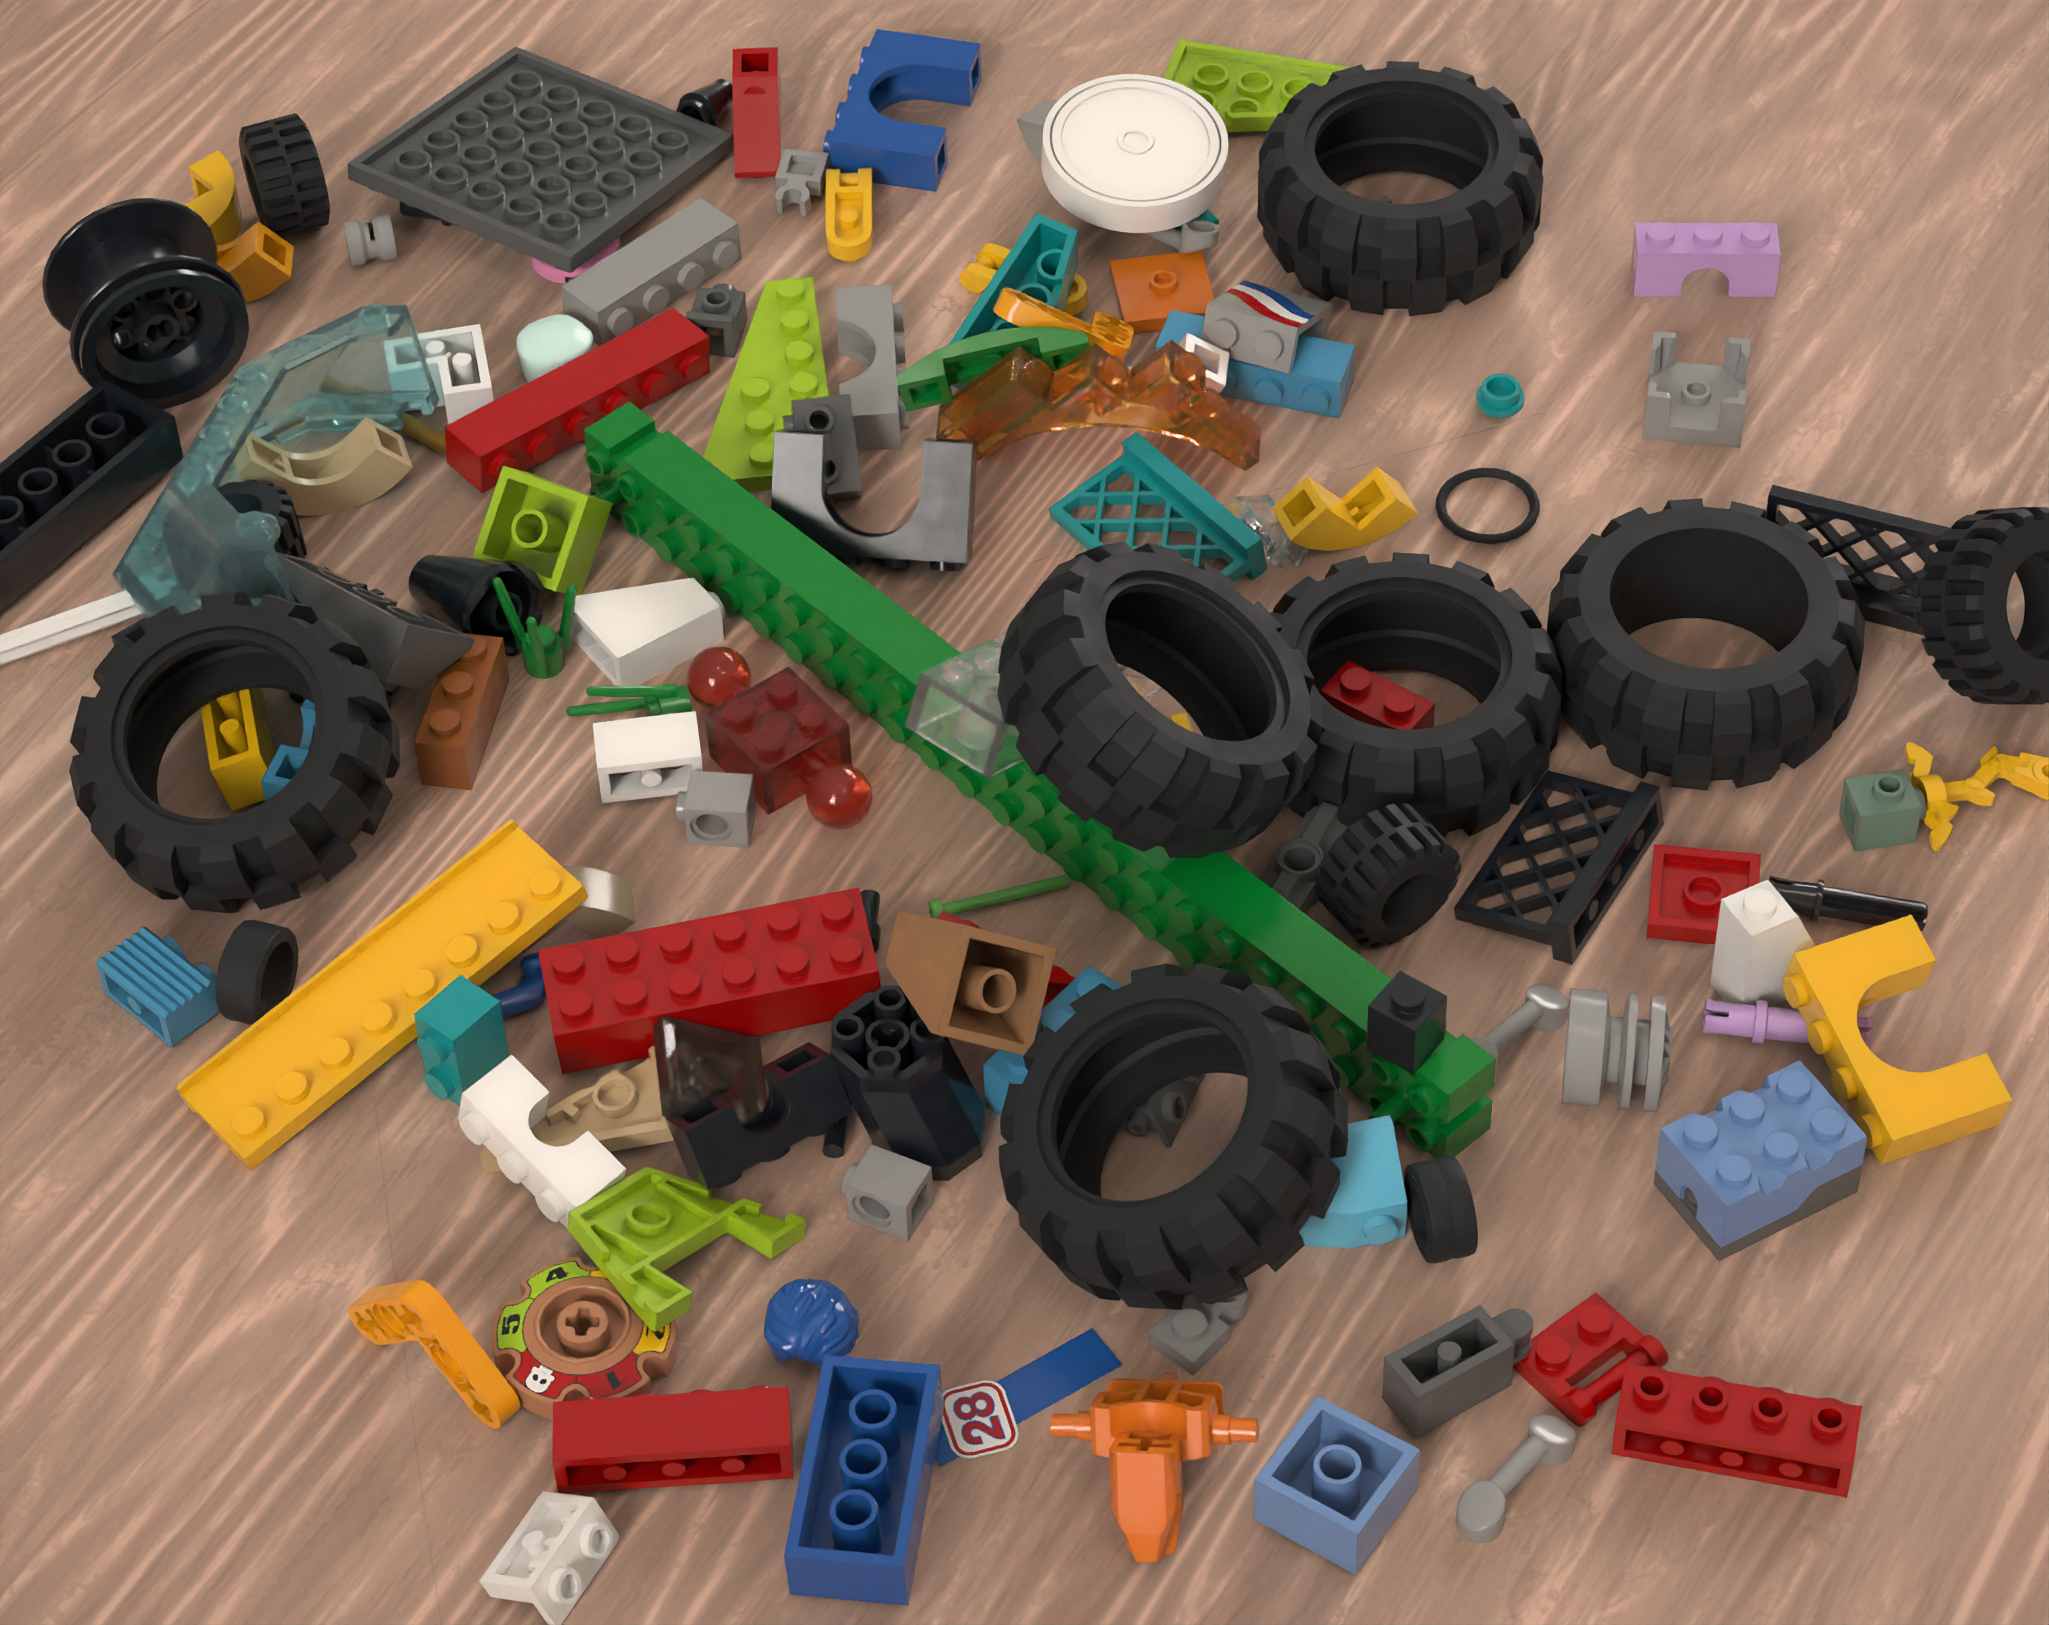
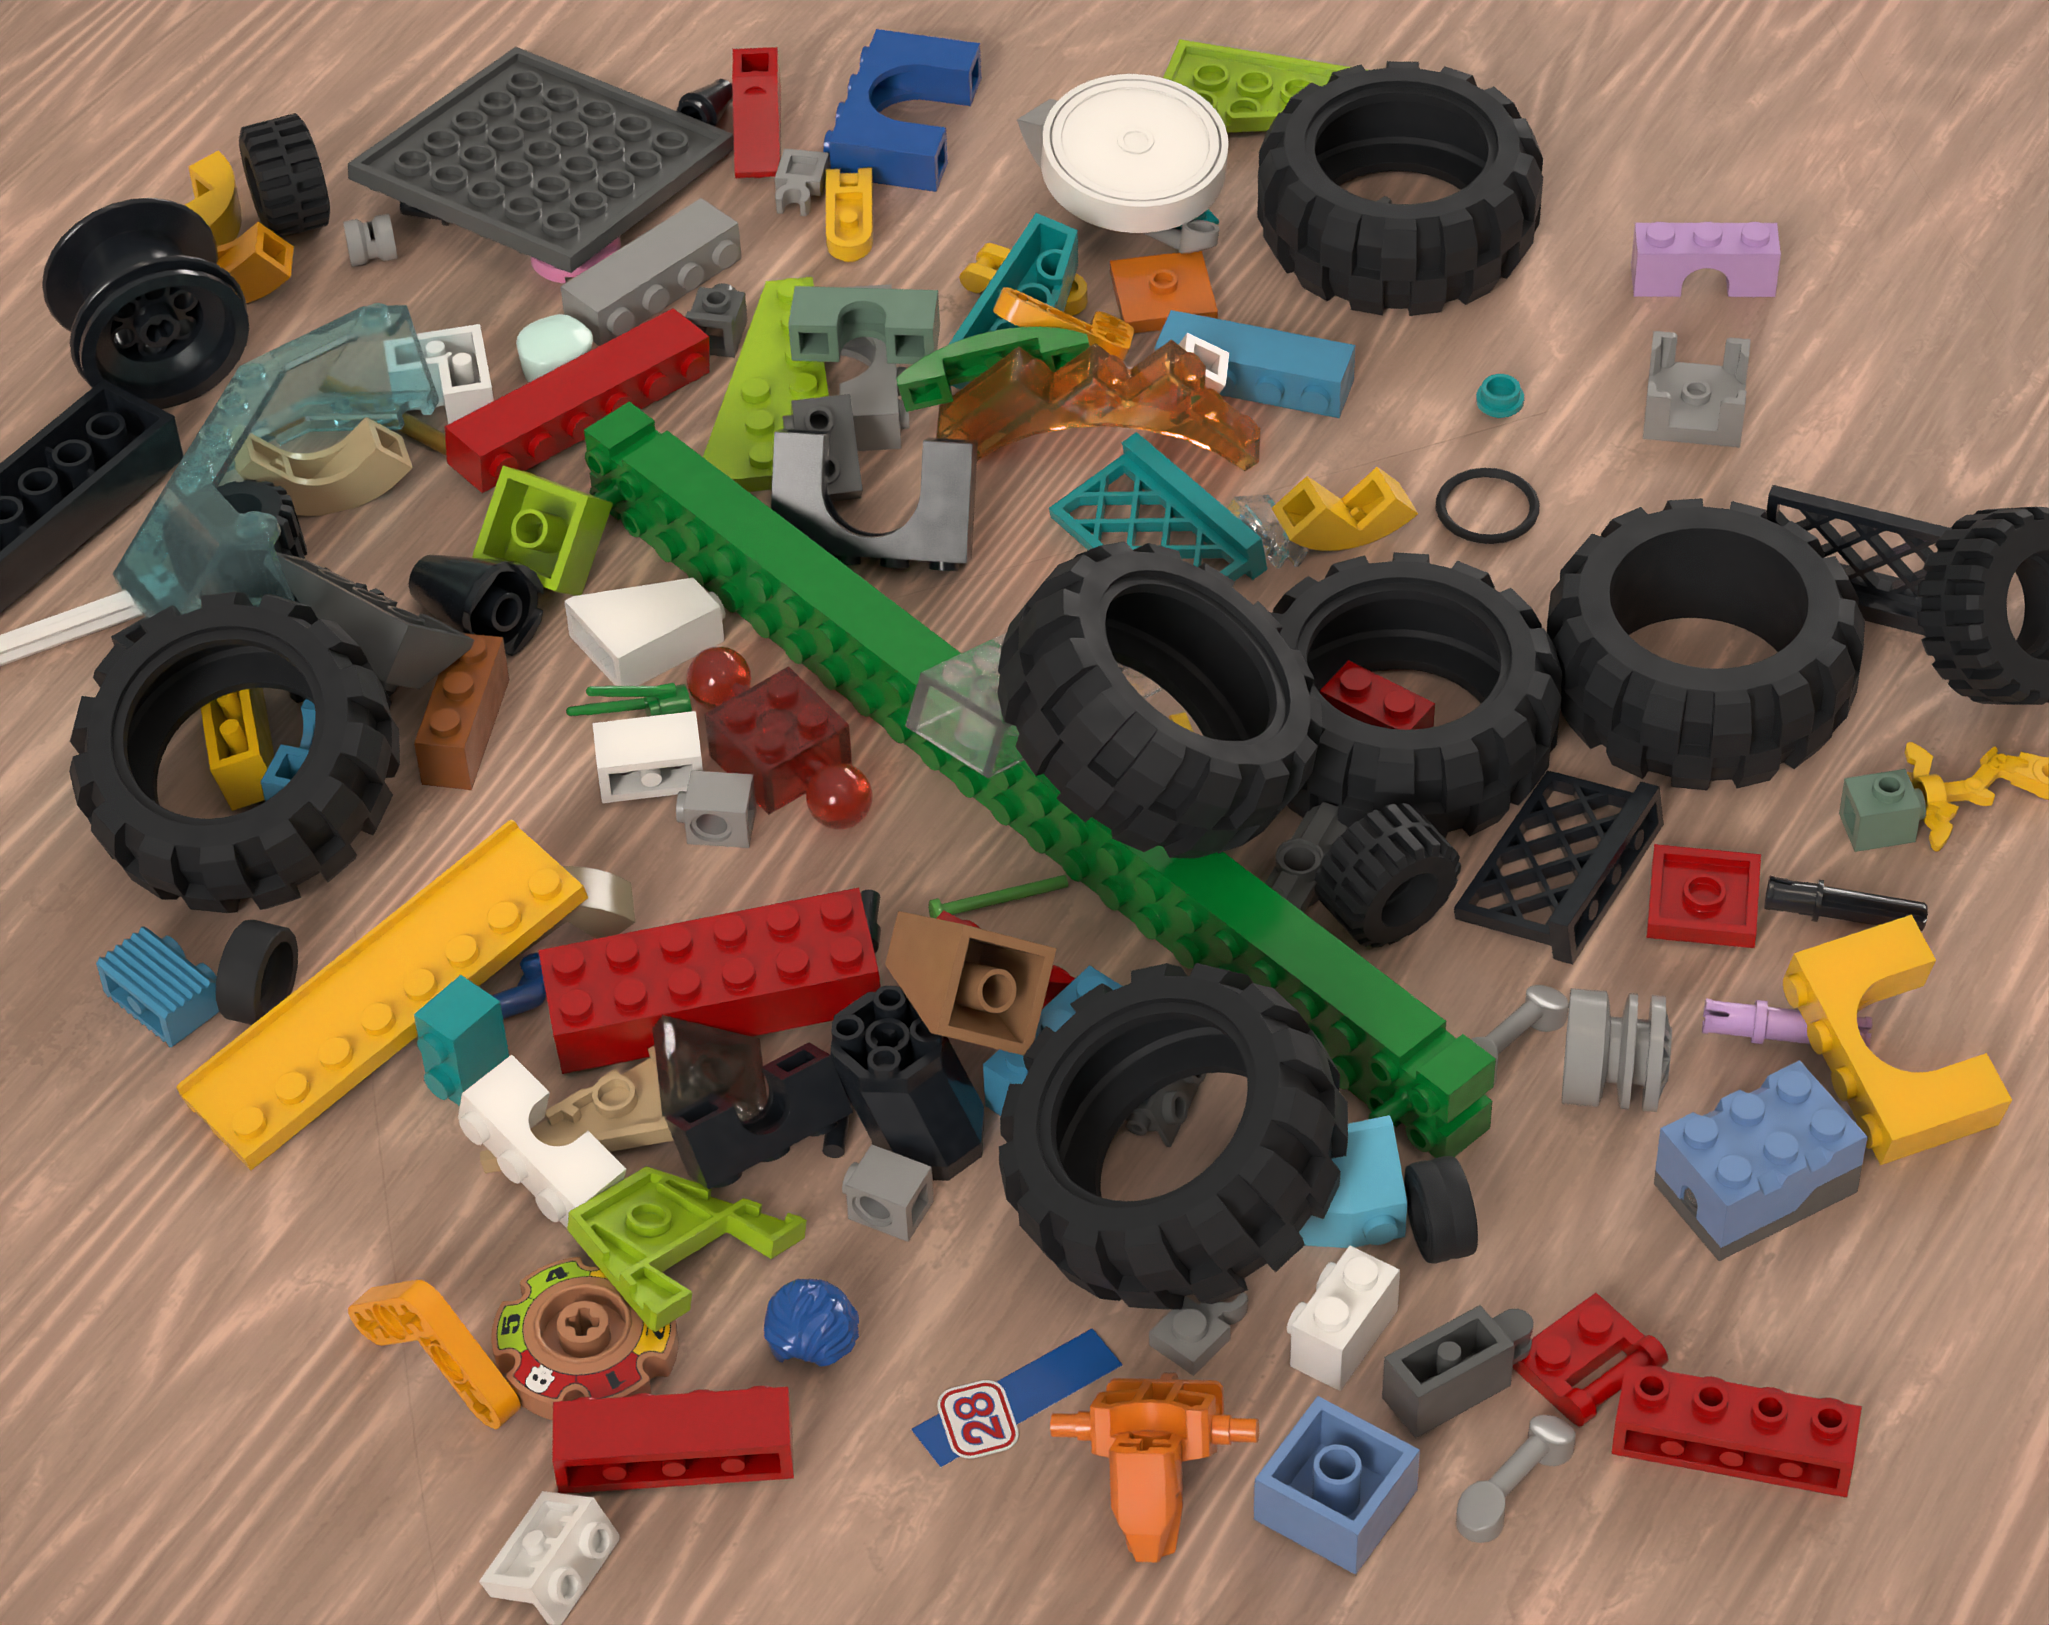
(541, 644): green plant -> none
(832, 316): none -> sand green arch
(865, 1480): blue brick -> none
(1264, 324): light grey panel -> none
(1343, 1317): none -> white brick
(1406, 1022): brick -> none
(1755, 945): white slope -> none

